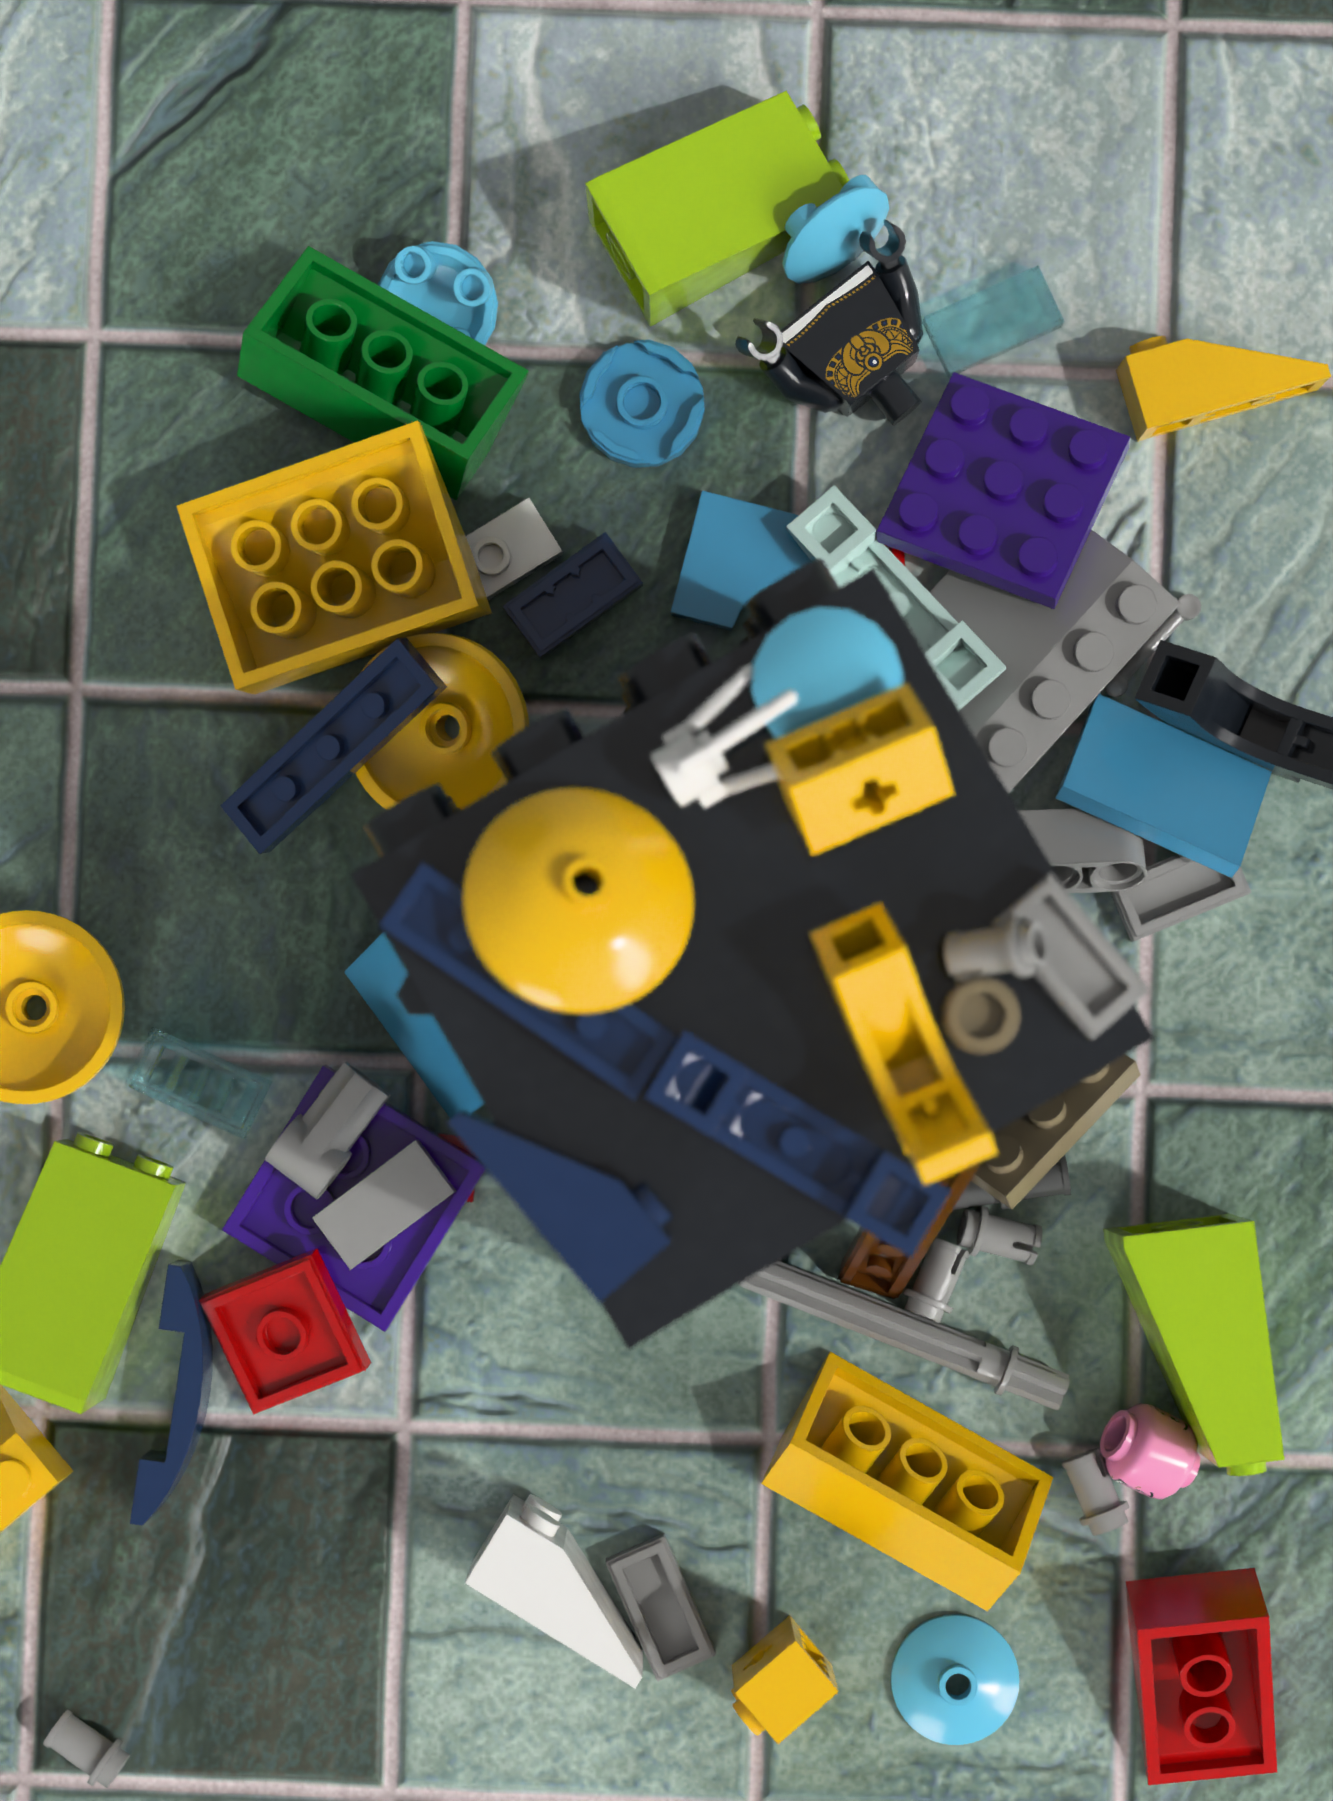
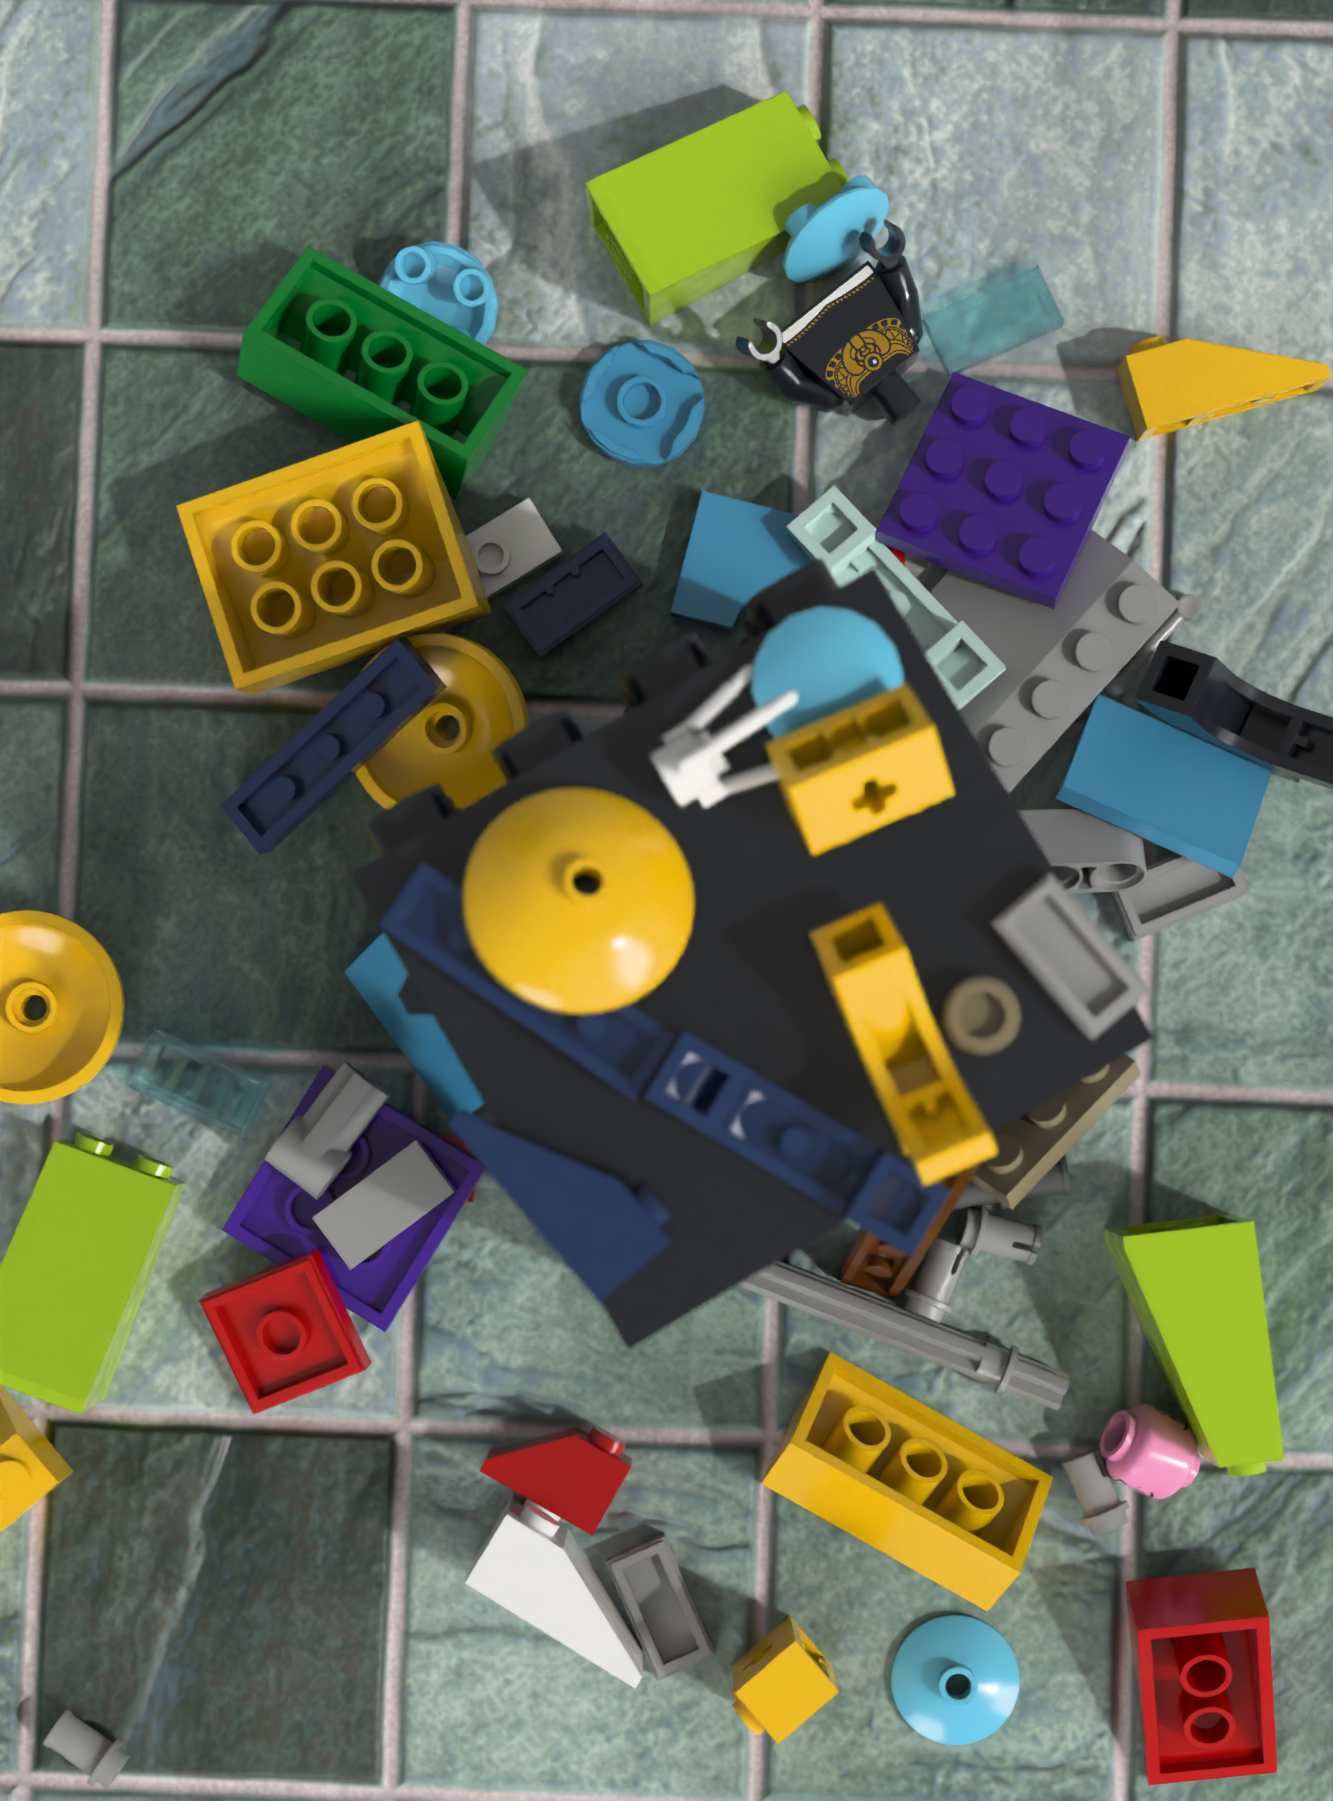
(180, 1312): dark blue slope -> none
(564, 1472): none -> red slope
(1014, 947): light grey pin -> none

